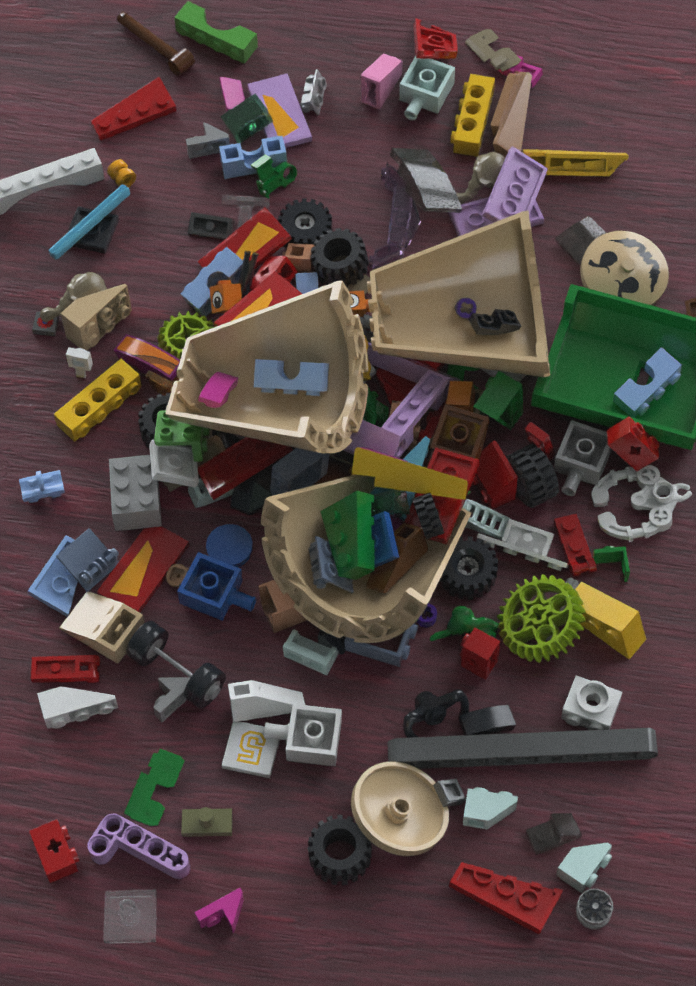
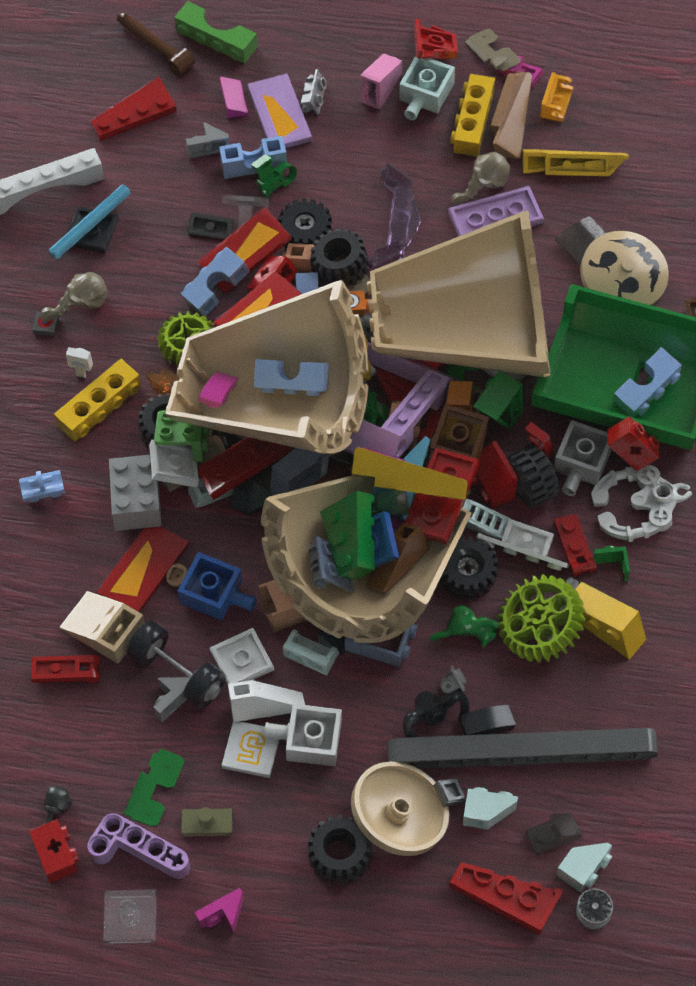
(55, 584): light blue wing -> none
(56, 800): none -> pearl dark grey piece
(69, 704): white slope -> none
(88, 559): sand blue hinge -> none
(95, 315): tan slope -> none
(121, 174): light orange wheel -> none
(147, 357): slope -> none
(224, 296): orange brick -> none
(230, 544): blue tile -> none
(242, 657): none -> white plate
(246, 118): clear green brick -> none
(247, 272): black pin -> none
(426, 180): clear smoke slope -> none
(428, 515): black tyre -> none
(429, 621): dark purple bush -> none
(453, 681): none -> light grey hinge
(467, 301): dark purple bush -> none
(479, 653): red brick -> none
(498, 323): black slope -> none
(515, 186): lavender tile -> none
(556, 98): none -> light orange hinge
(579, 712): white brick -> none

